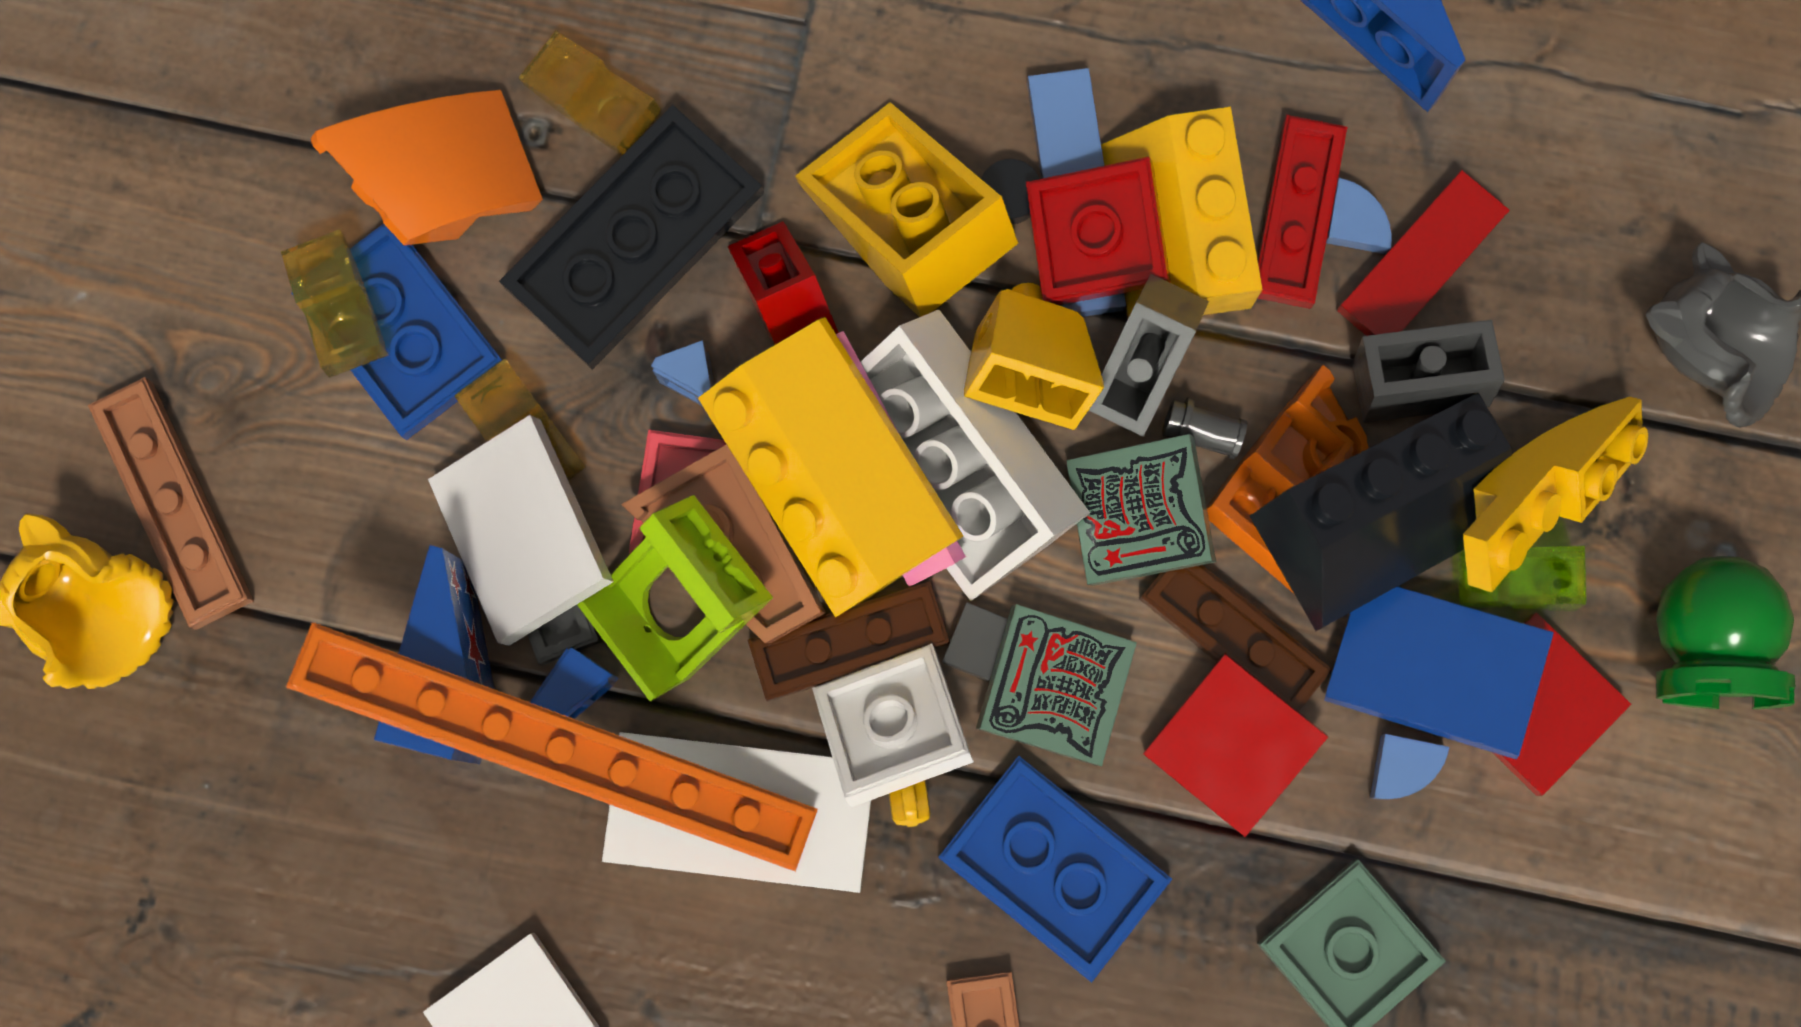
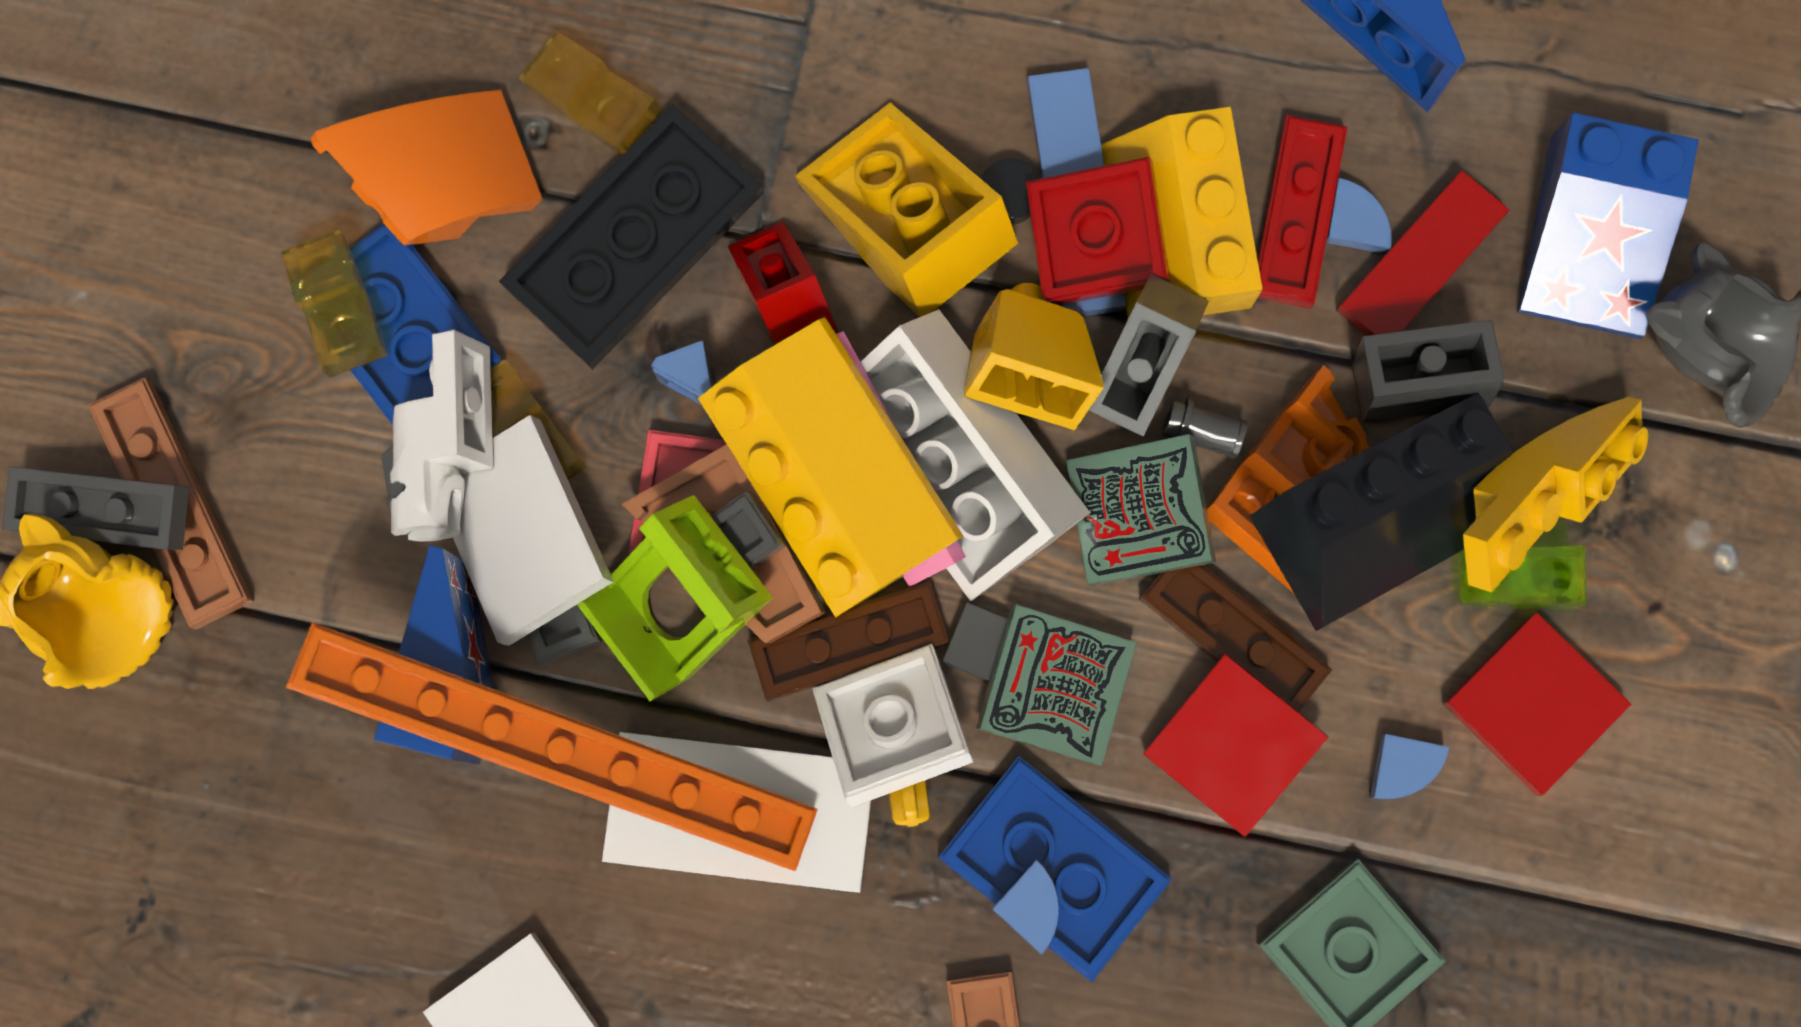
(100, 506): none -> dark grey plate
(440, 441): none -> white plate
(573, 684): blue slope -> none
(749, 529): none -> dark grey tile
(1031, 907): none -> medium blue tile
(1441, 669): blue tile -> none
(1605, 223): none -> slope
(1725, 632): green tile -> none

